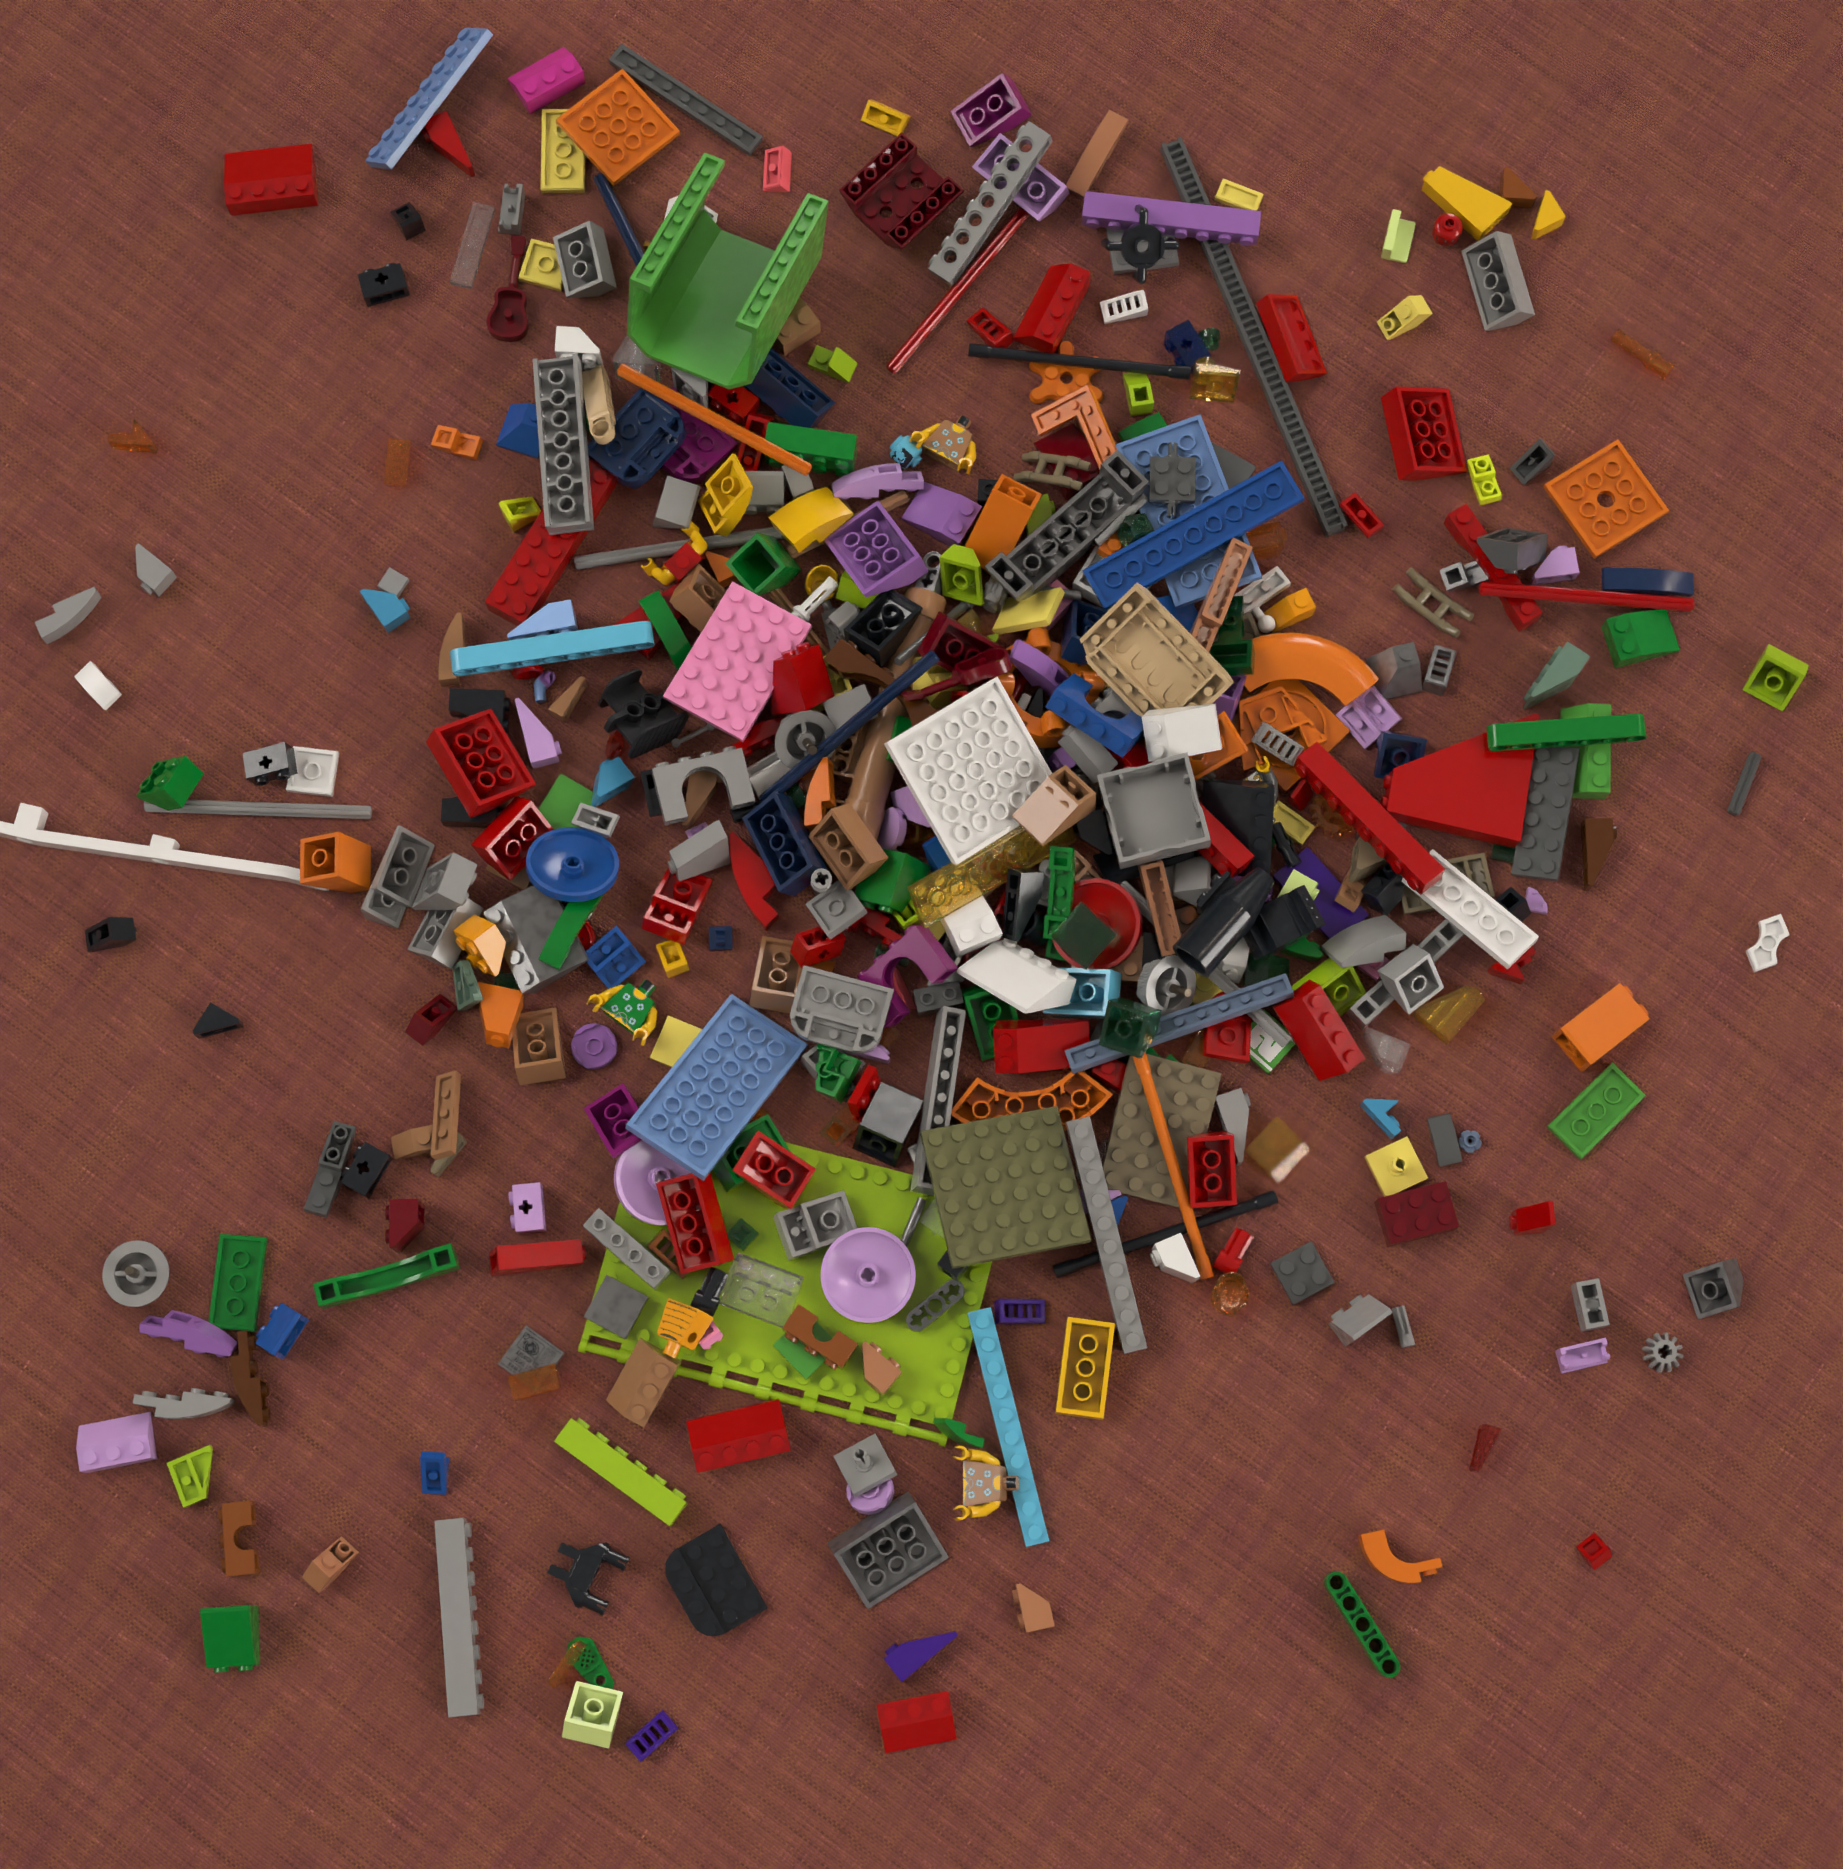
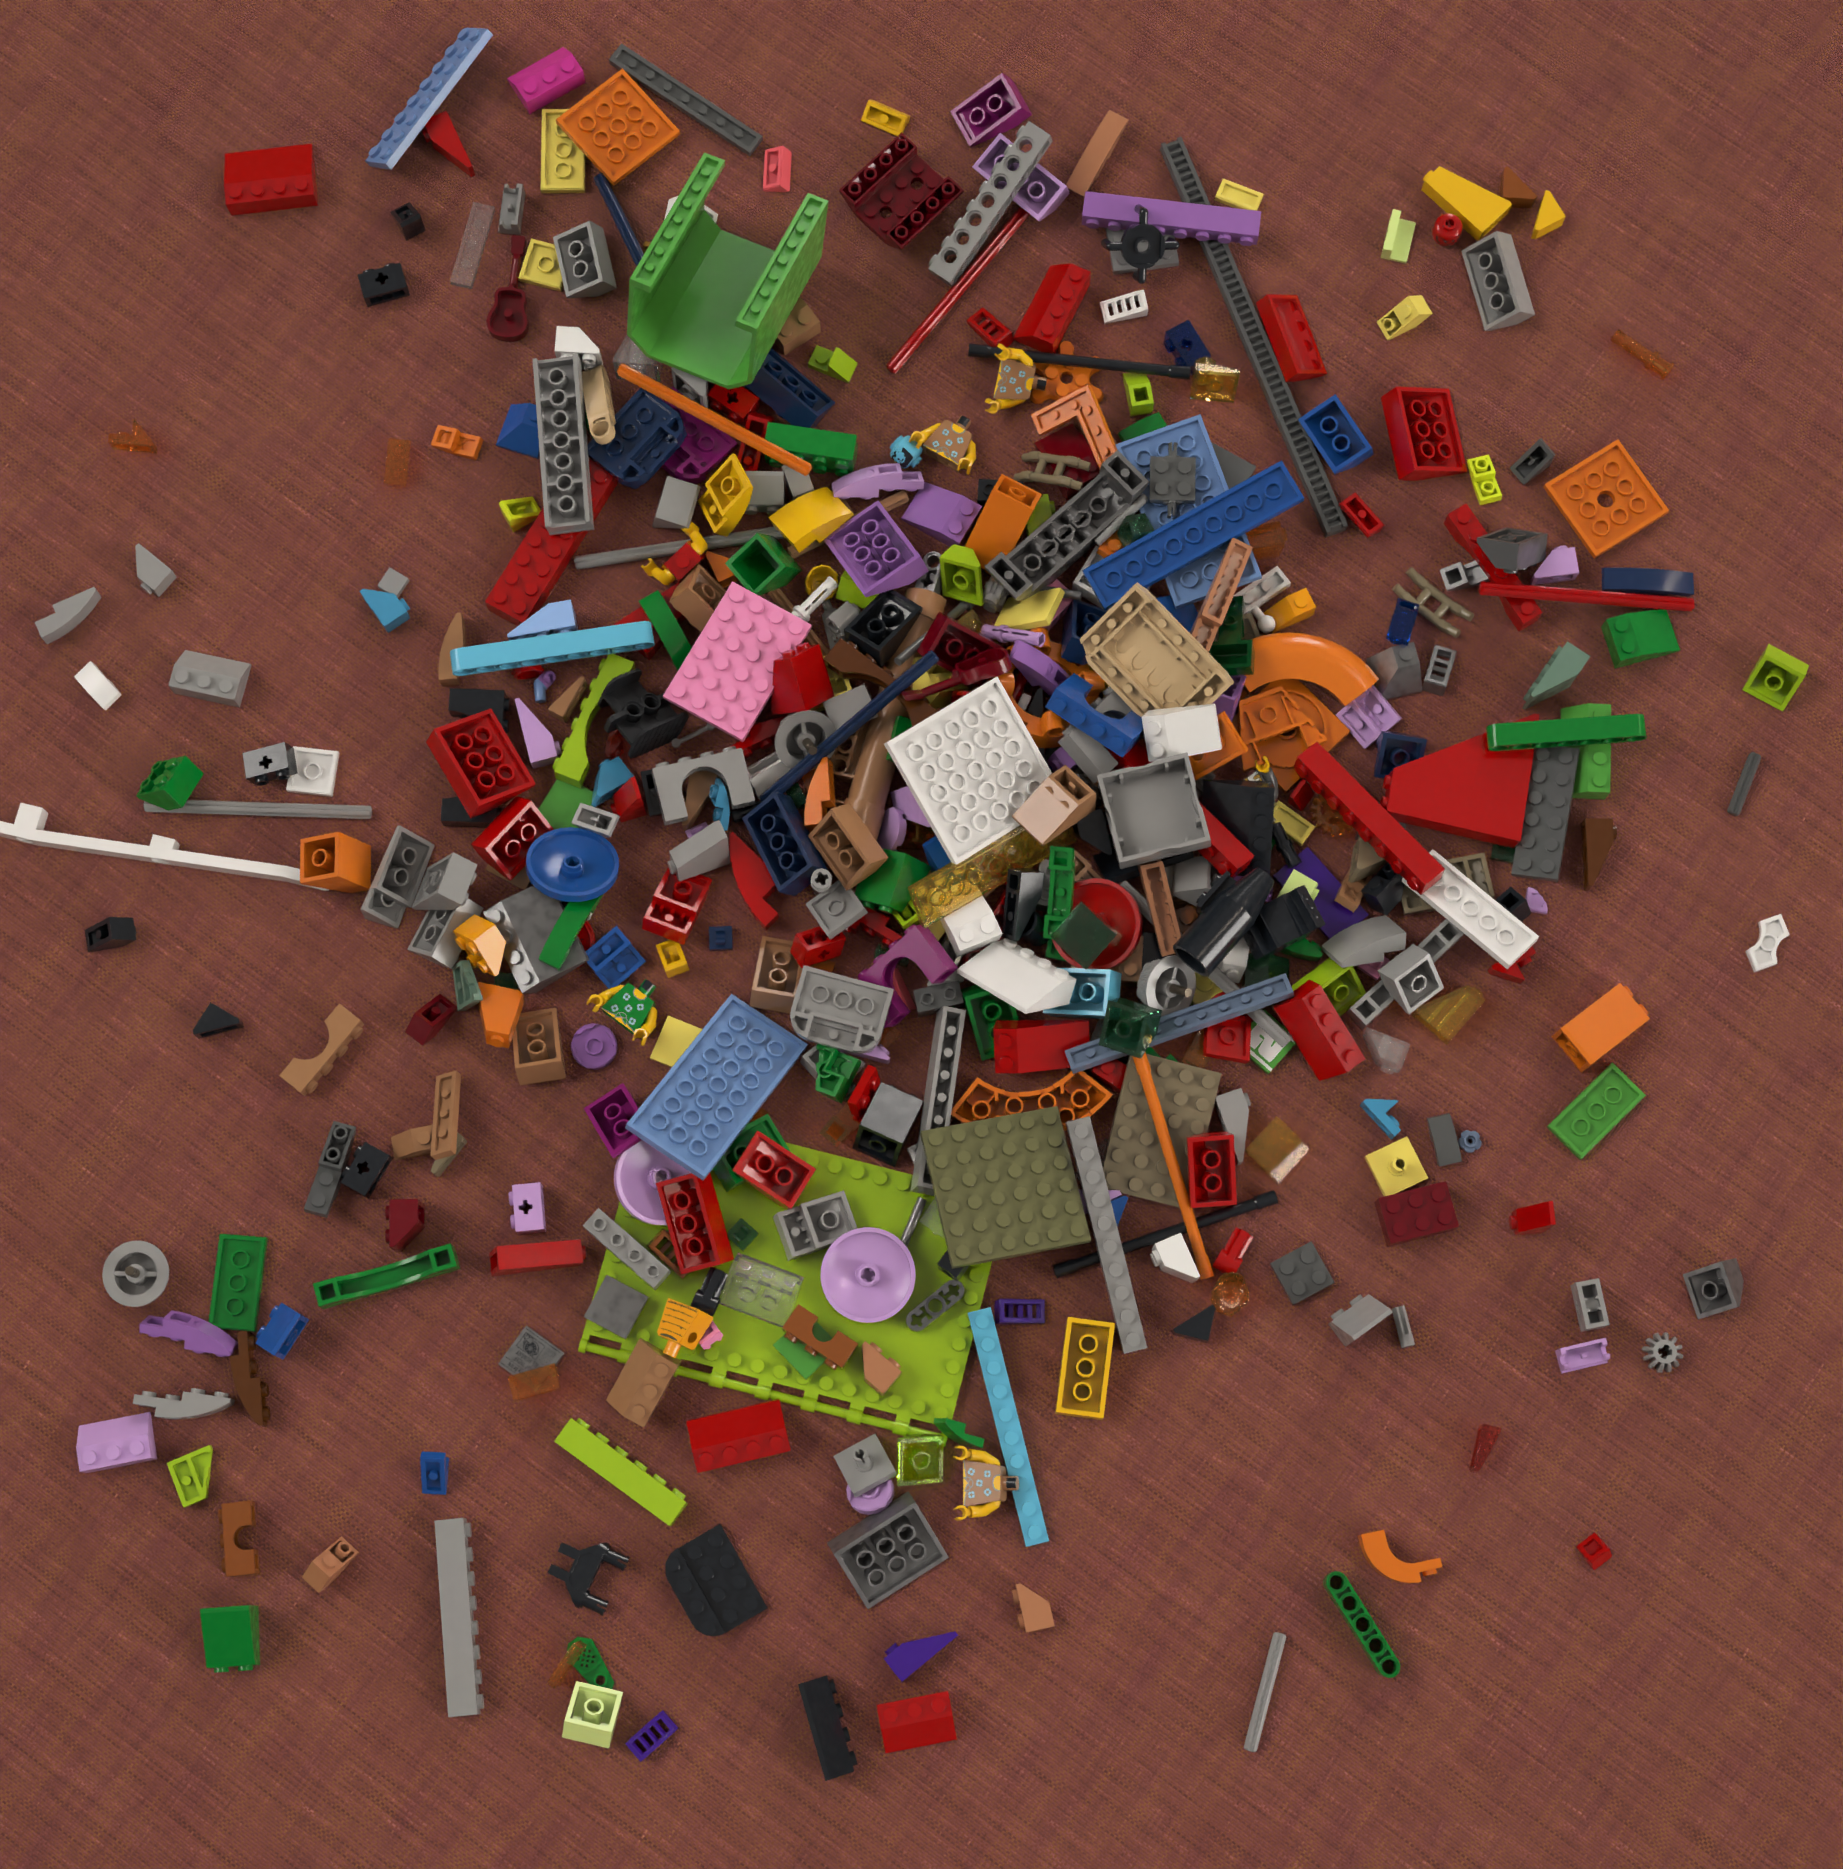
(210, 678): none -> light grey slope
(342, 1028): none -> medium nougat arch
(573, 763): none -> lime arch
(628, 801): none -> red slope
(720, 799): none -> dark azure slope
(827, 1728): none -> black slope
(920, 1459): none -> clear neon green slope
(1005, 634): none -> lavender pin
(1014, 379): none -> torso
(1198, 1326): none -> black slope
(1210, 336): clear green tile -> none
(1264, 1692): none -> light grey axle
(1288, 752): light grey slope -> none
(1336, 435): none -> blue slope
(1402, 622): none -> clear blue slope

